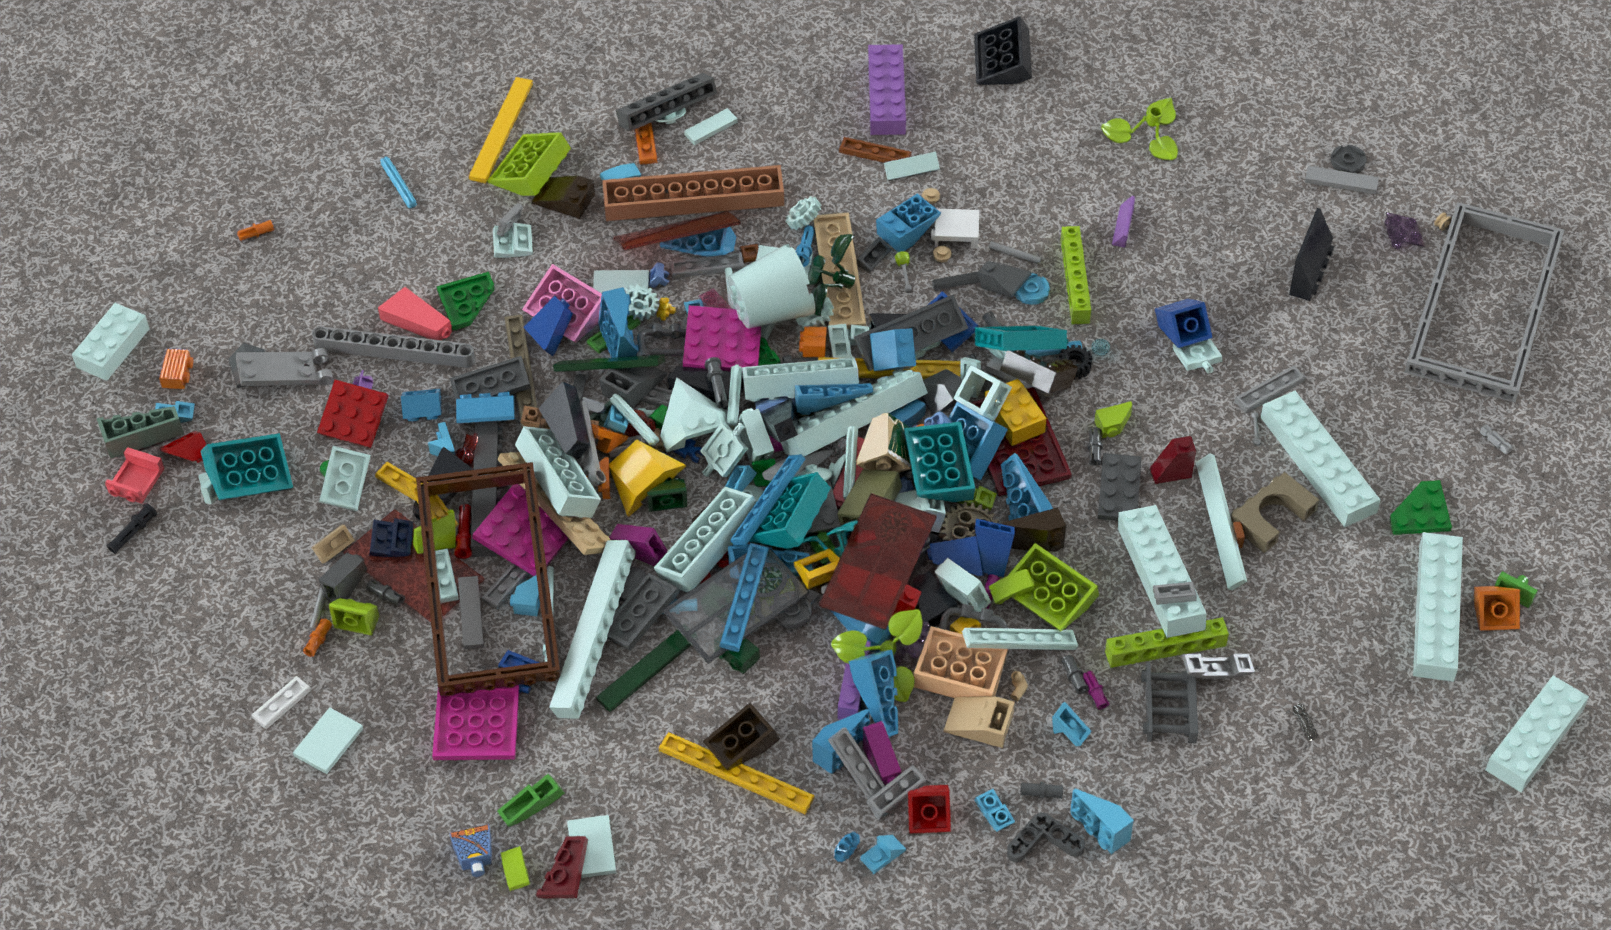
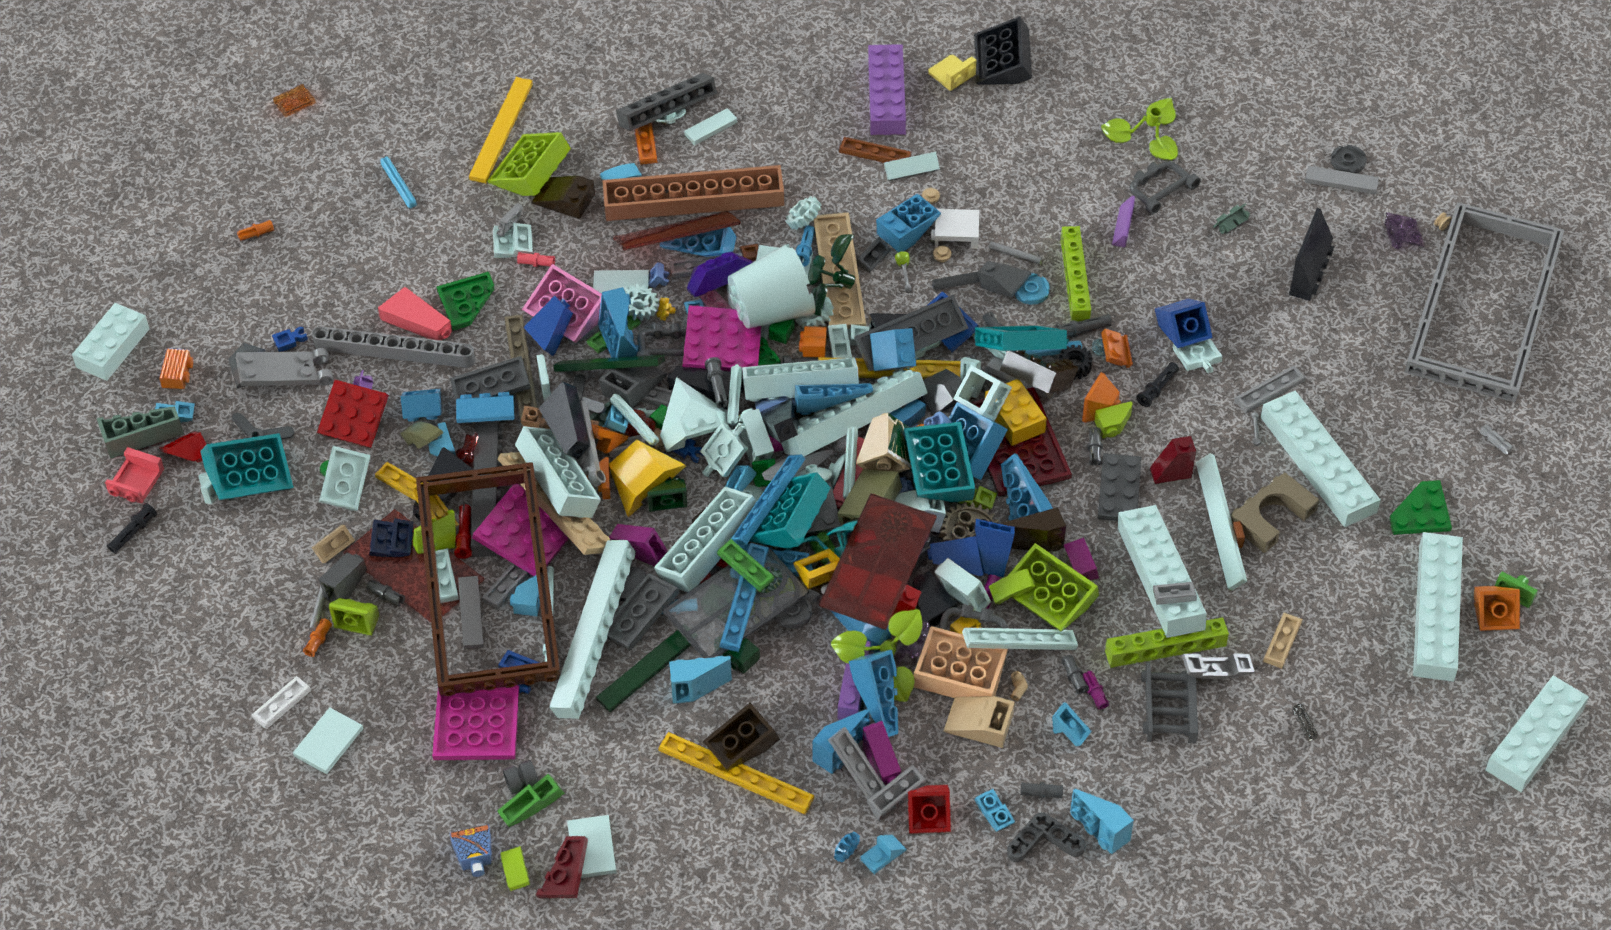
(251, 431): none -> dark grey piece
(287, 339): none -> blue plate
(294, 100): none -> clear orange plate
(420, 434): none -> olive slope
(519, 777): none -> dark grey wheel
(535, 259): none -> coral pin
(543, 376): none -> light aqua tile
(698, 677): none -> medium azure slope
(715, 273): none -> dark purple wedge
(745, 565): none -> bright green tile
(781, 331): none -> green panel
(953, 72): none -> light yellow bracket
(1075, 328): none -> dark grey pin
(1081, 558): none -> magenta hinge
(1100, 396): none -> orange slope
(1116, 348): none -> orange plate
(1142, 178): none -> dark grey bar
(1170, 370): none -> black pin
(1236, 214): none -> sand green hinge
(1282, 640): none -> tan tile

